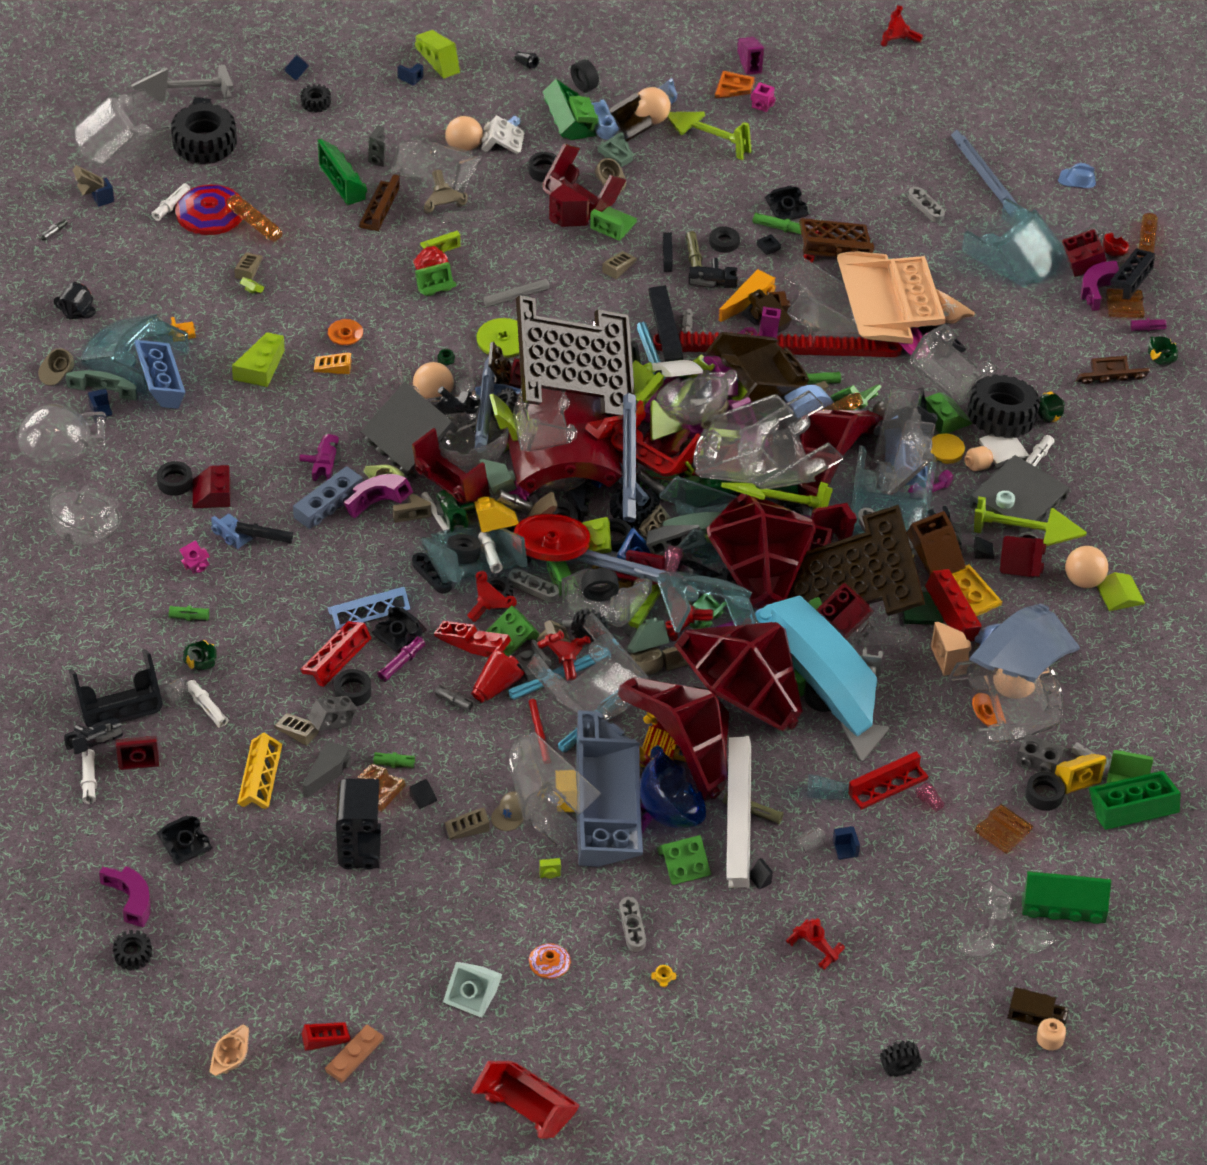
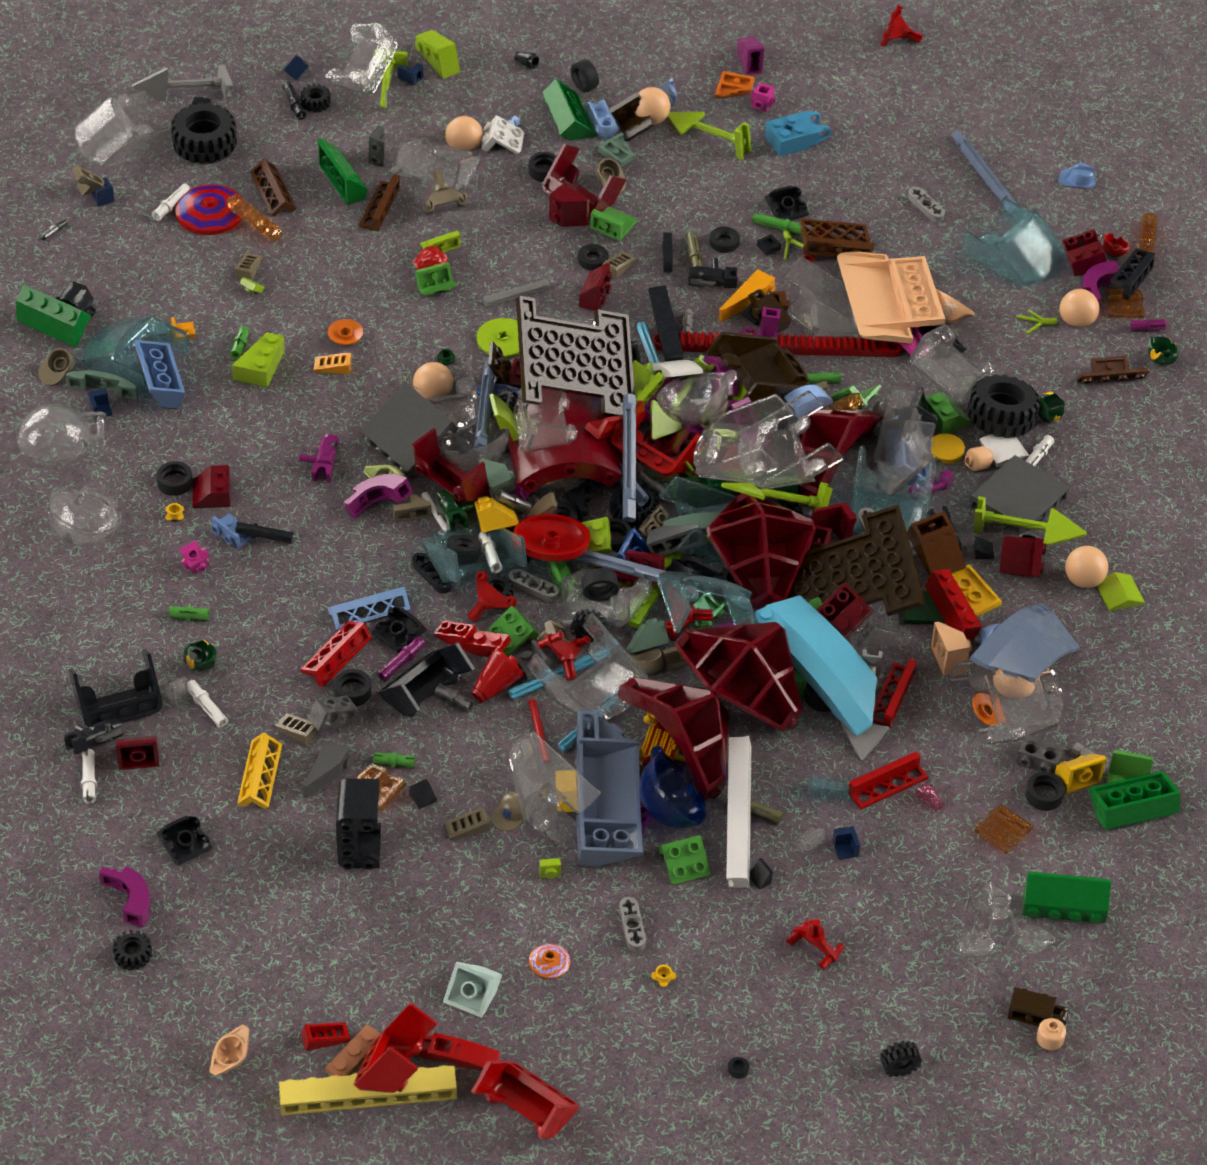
(51, 315): none -> green slope
(174, 512): none -> yellow plate
(239, 342): none -> bright green pin
(274, 183): none -> reddish brown fence
(295, 103): none -> black pin
(326, 498): sand blue brick -> none
(340, 1093): none -> light yellow brick
(367, 60): none -> clear windscreen
(387, 1060): none -> red windscreen
(398, 58): none -> lime piece
(422, 678): none -> black windscreen
(457, 1051): none -> red slope
(458, 403): black piece -> none
(584, 111): bright green bracket -> none
(592, 249): none -> black tyre
(596, 288): none -> dark red slope
(672, 558): clear pink cone -> none
(738, 1067): none -> black tile
(789, 240): none -> lime plant
(795, 132): none -> dark azure brick
(896, 696): none -> red fence
(1005, 499): light aqua tile -> none
(1041, 321): none -> lime plant
(1079, 308): none -> light nougat piece

